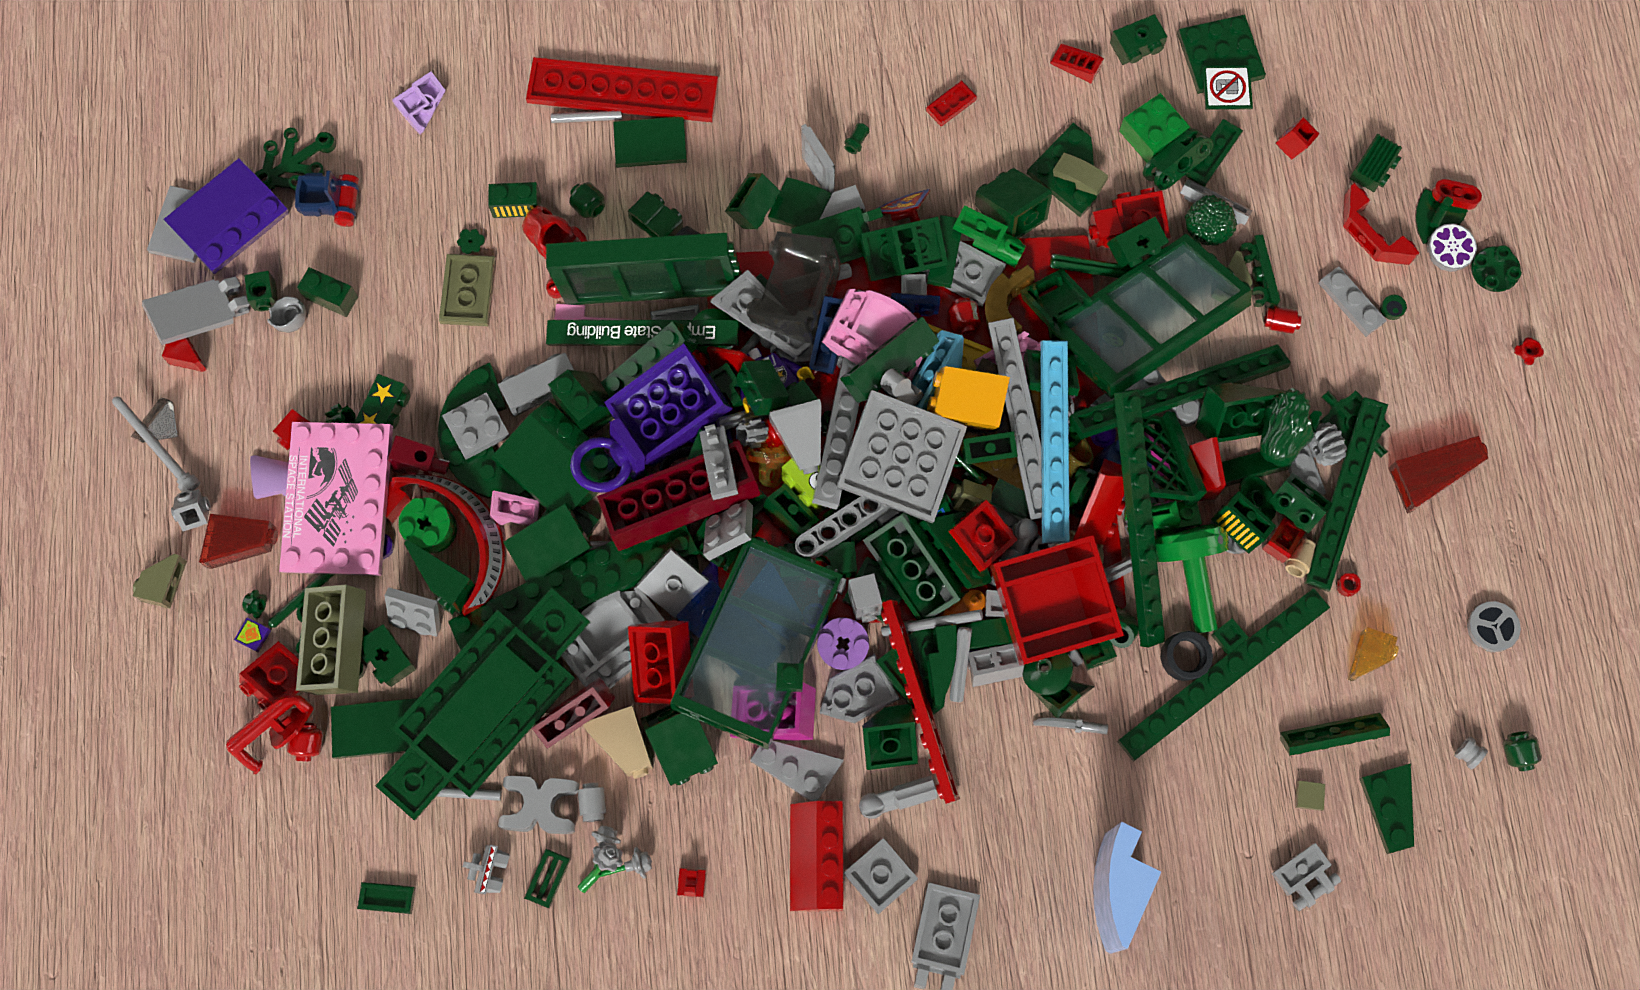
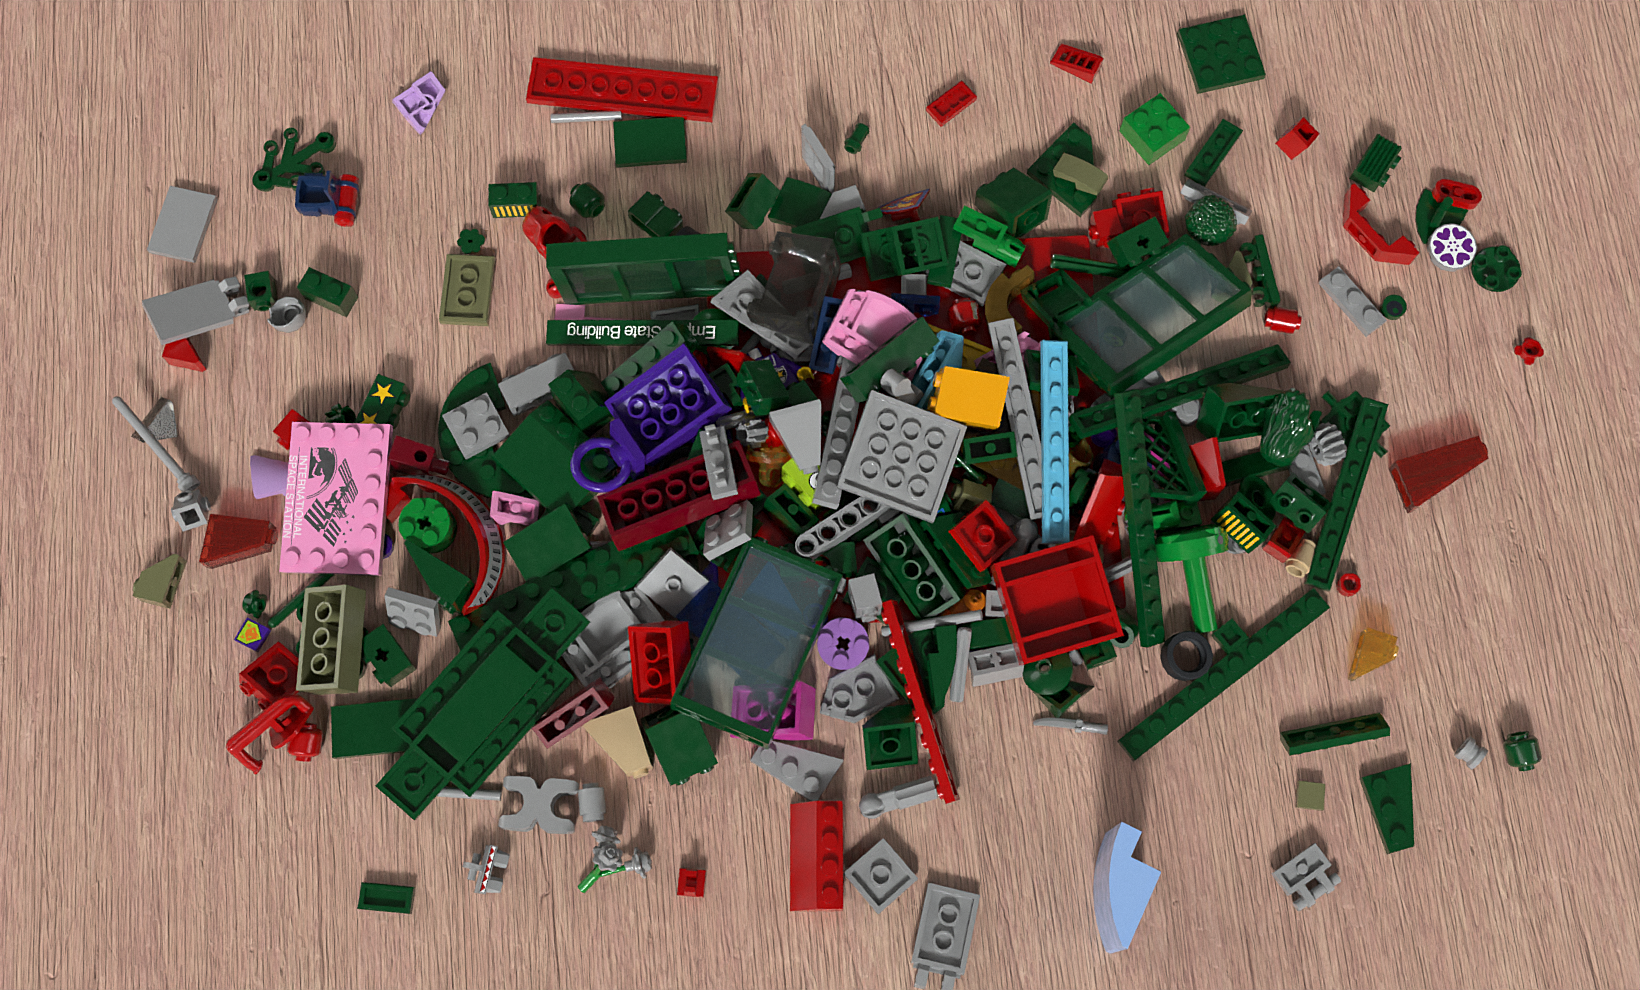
(226, 216): dark purple slope -> none
(529, 895): dark green tile -> none
(789, 677): dark green plate -> none
(1138, 40): dark green brick -> none
(1178, 158): dark green piece -> none
(1227, 87): piece -> none
(1493, 626): light grey tile -> none

